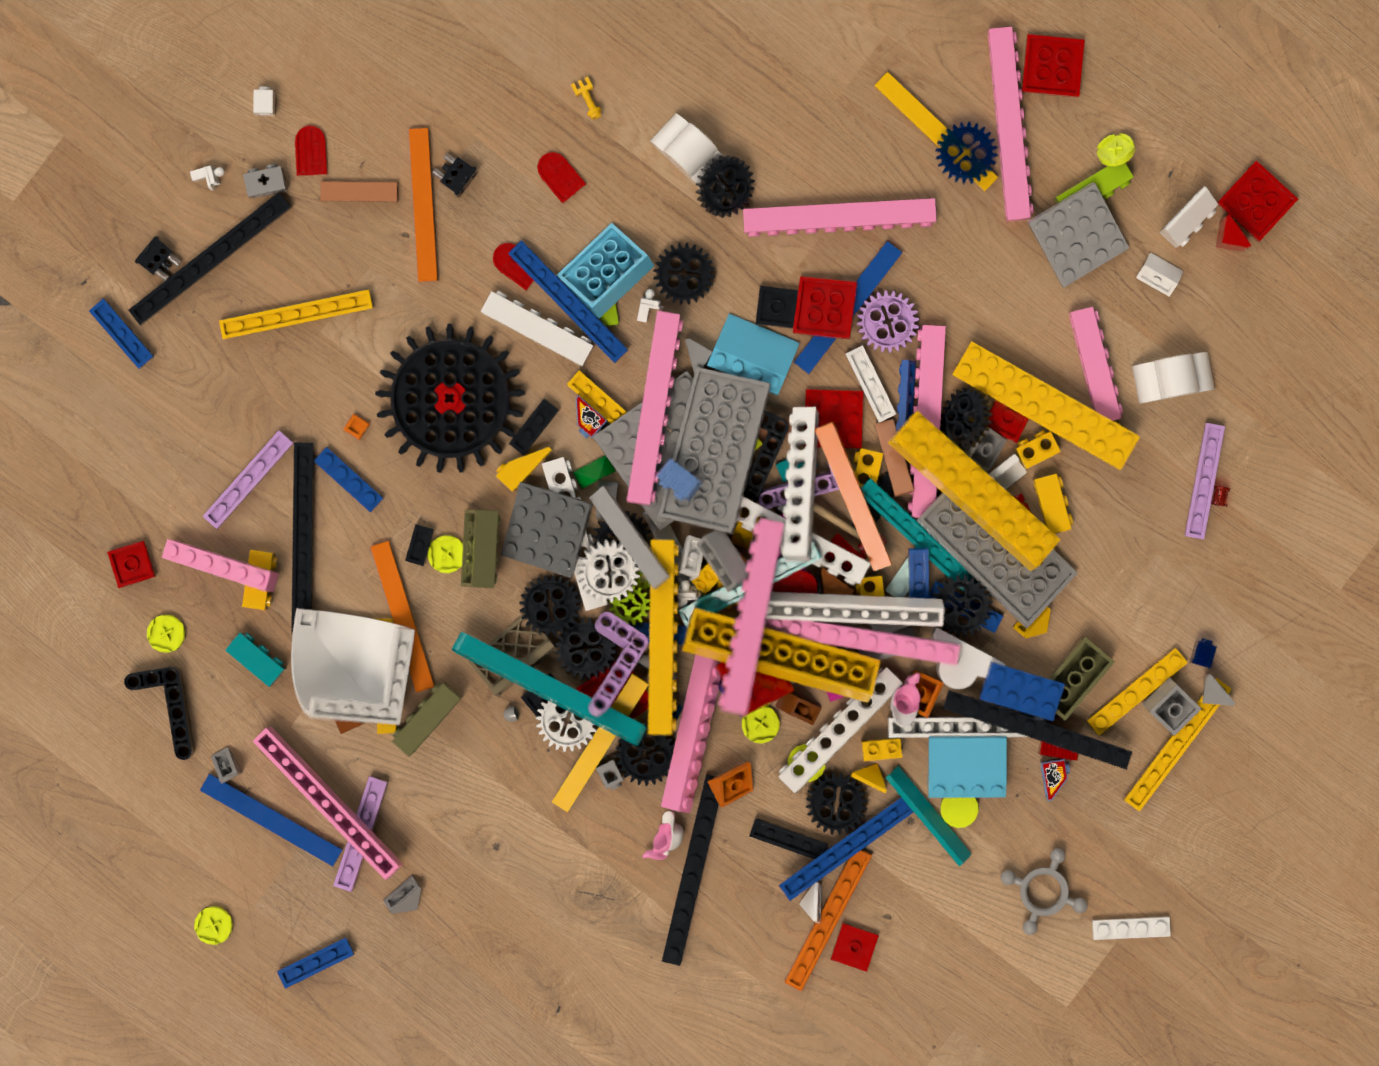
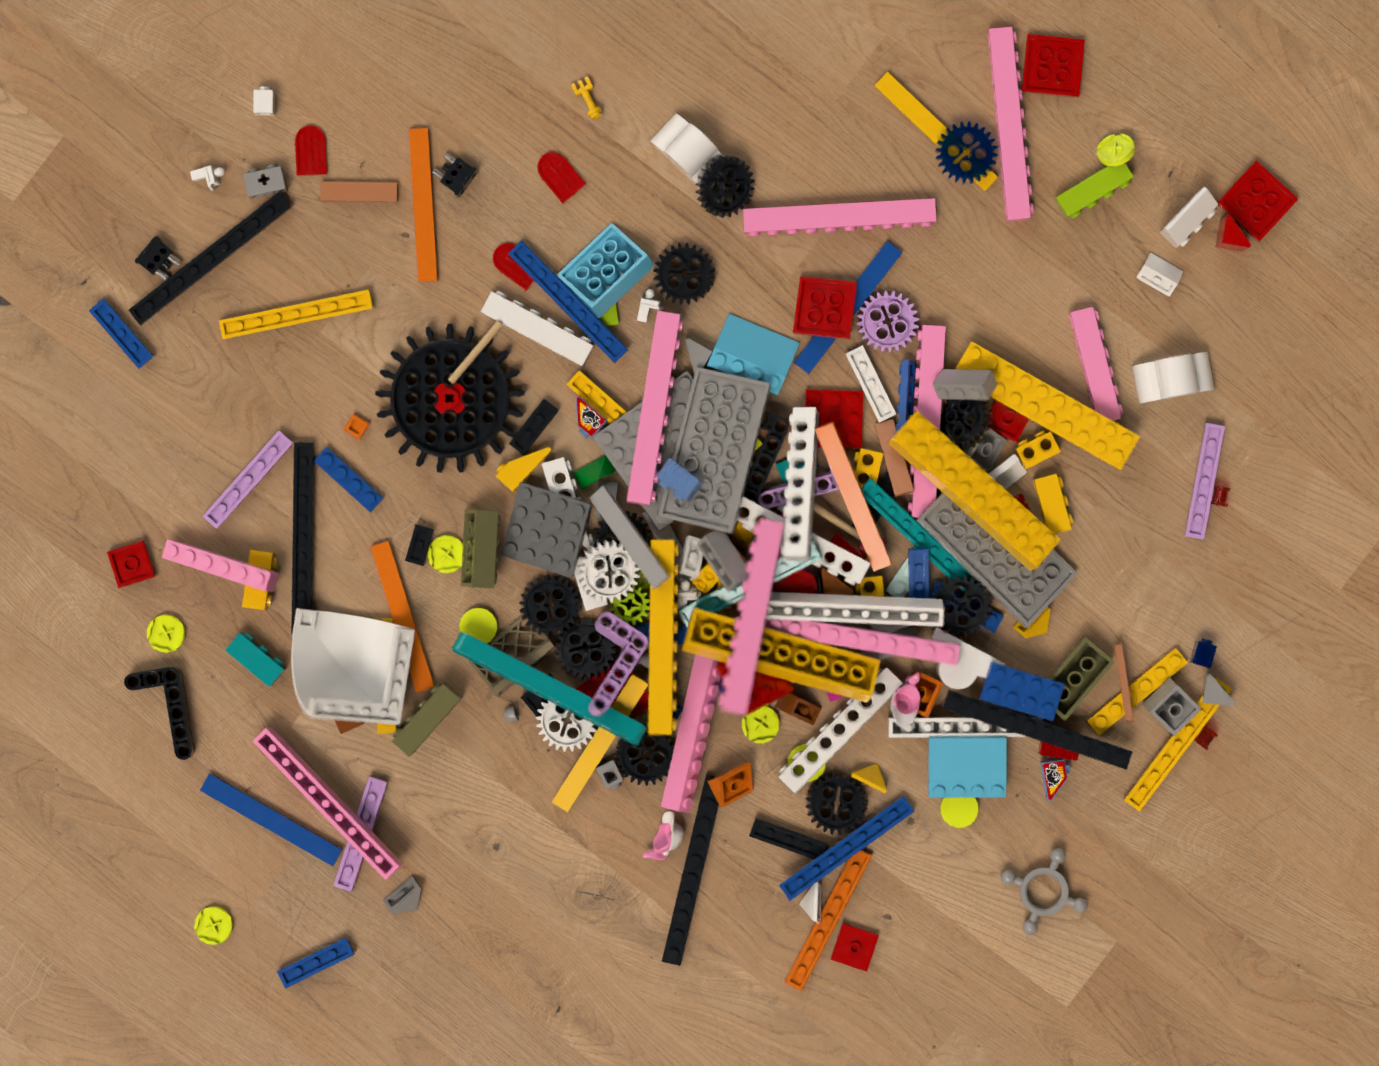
(225, 765): light grey slope -> none
(475, 352): none -> tan bar
(479, 624): none -> neon yellow tile
(776, 307): black plate -> none
(881, 749): yellow brick -> none
(928, 815): teal tile -> none
(965, 384): none -> light grey brick
(1078, 234): light grey plate -> none
(1124, 683): none -> nougat tile
(1131, 928): white plate -> none
(1205, 737): none -> clear red bush

